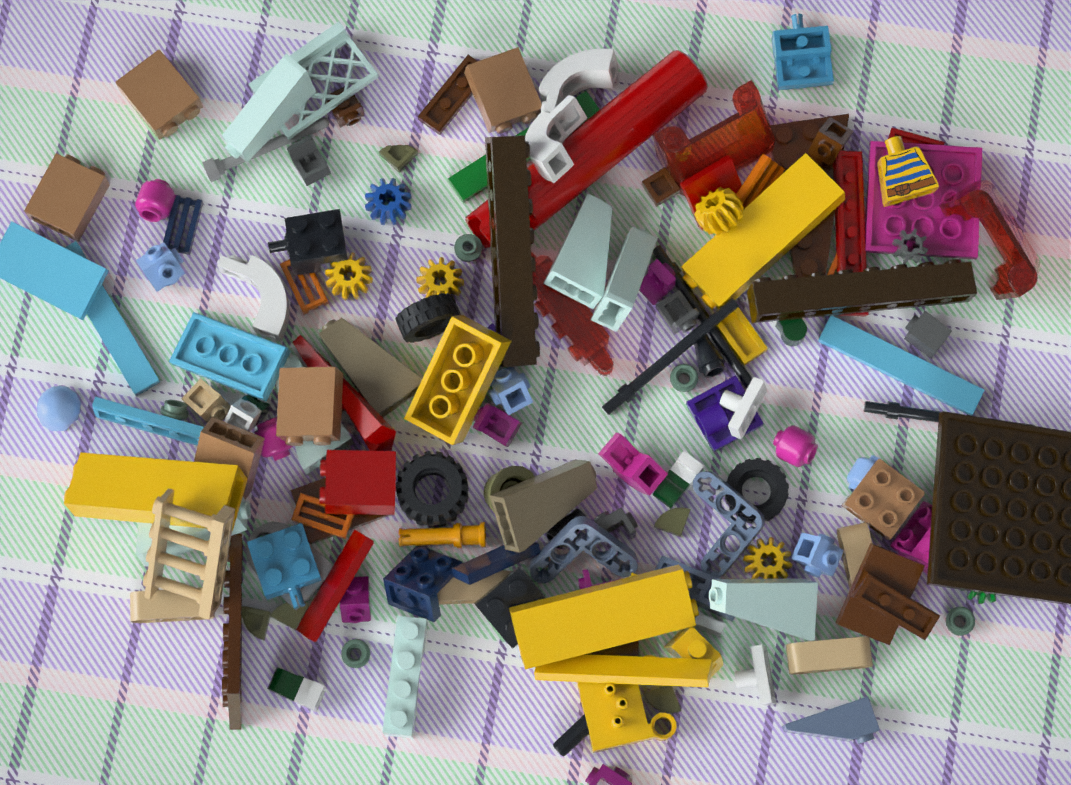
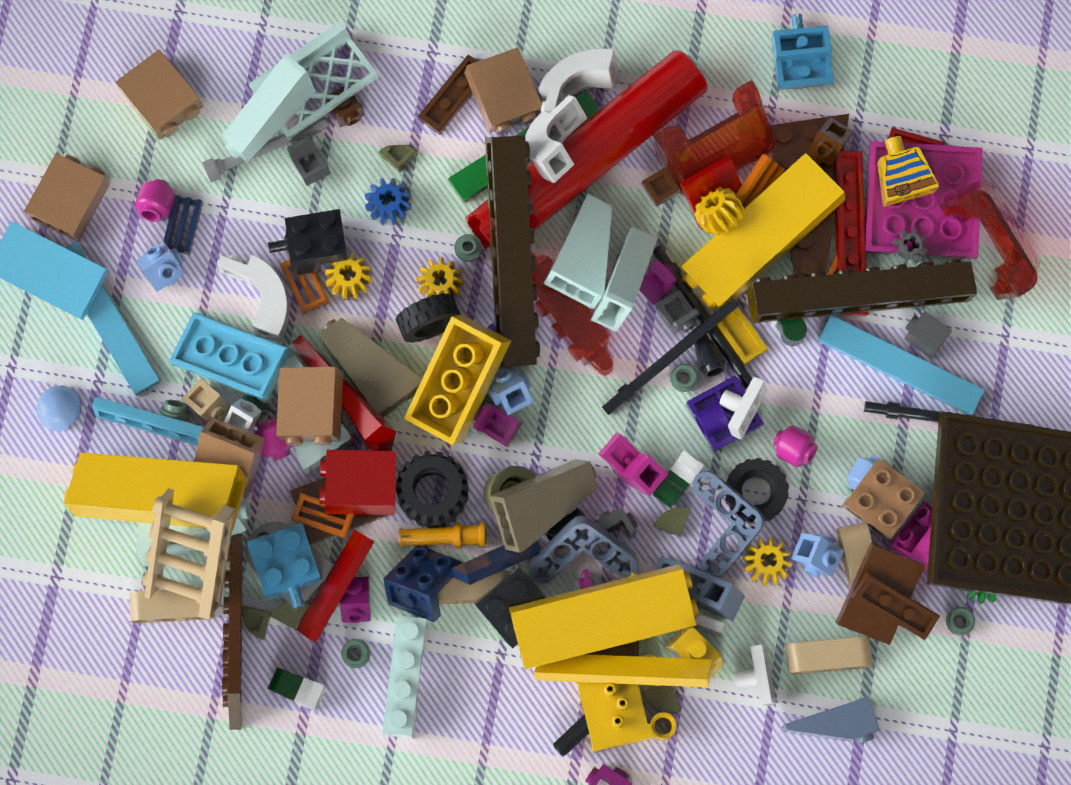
(773, 603): light aqua slope -> none

